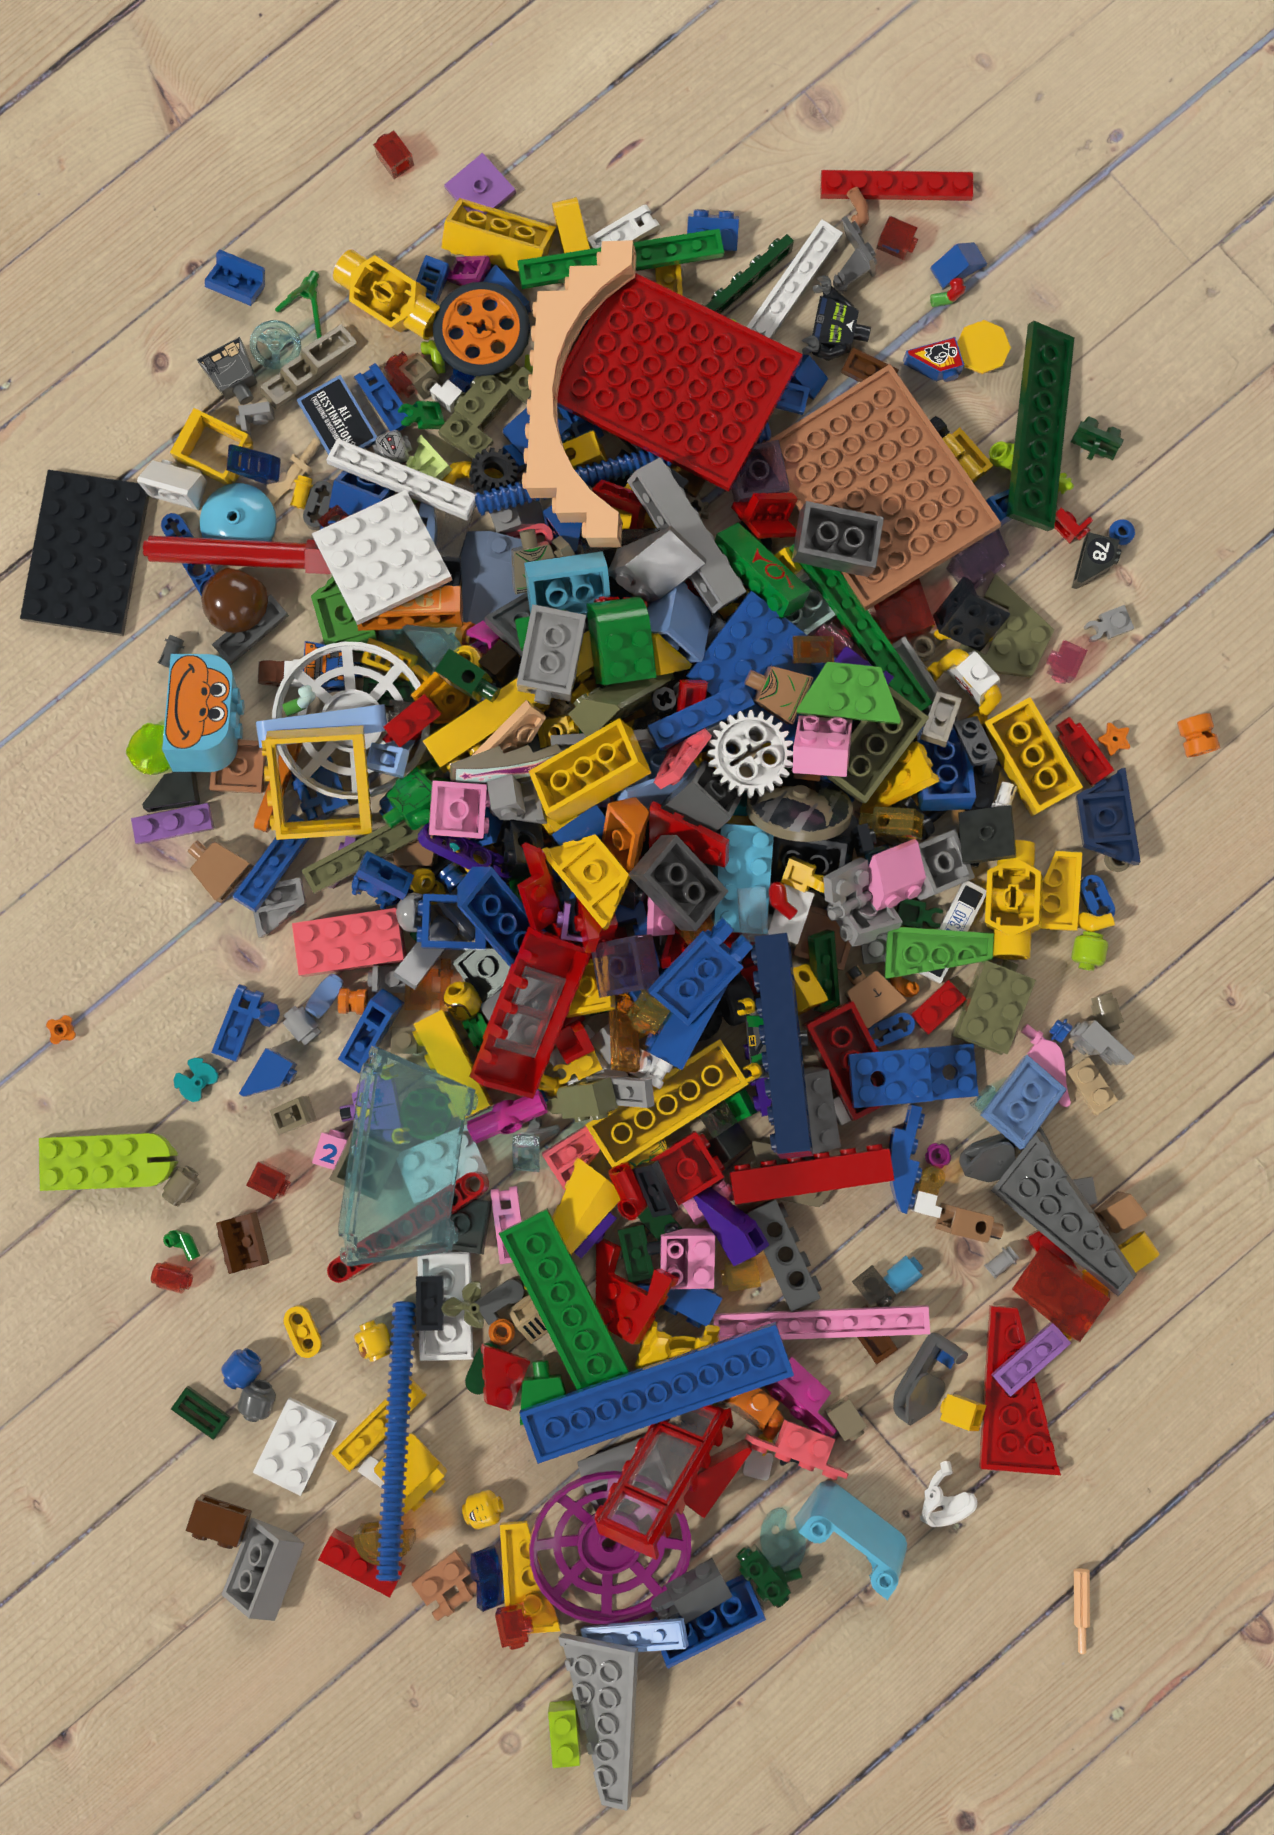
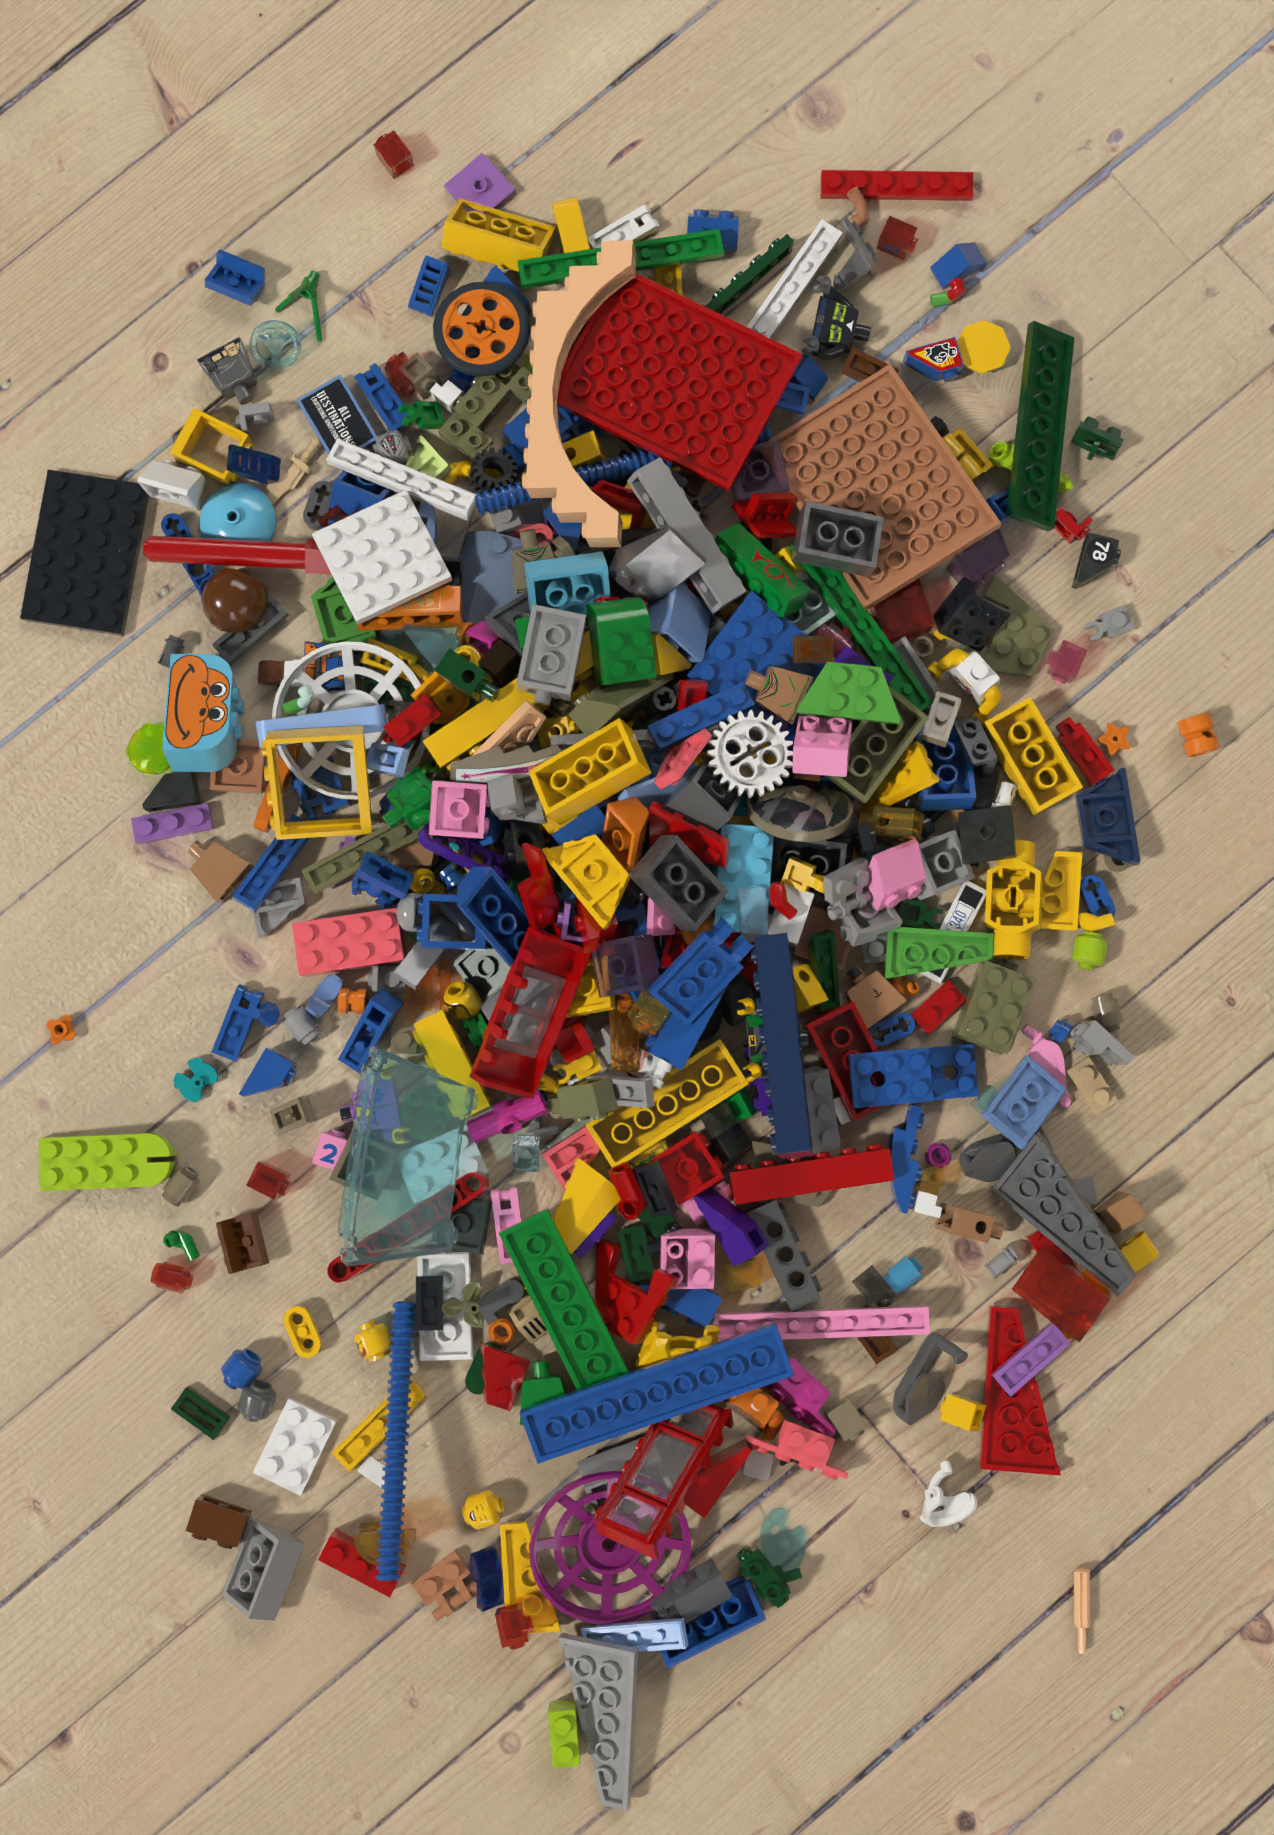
(301, 492): yellow pin -> none
(310, 366): dark tan slope -> none
(386, 293): yellow brick -> none
(422, 1473): yellow bracket -> none
(429, 347): lime arm -> none
(469, 270): magenta slope -> none
(837, 1511): medium azure windscreen -> none
(945, 1359): blue piece -> none
(1124, 539): blue plate -> none

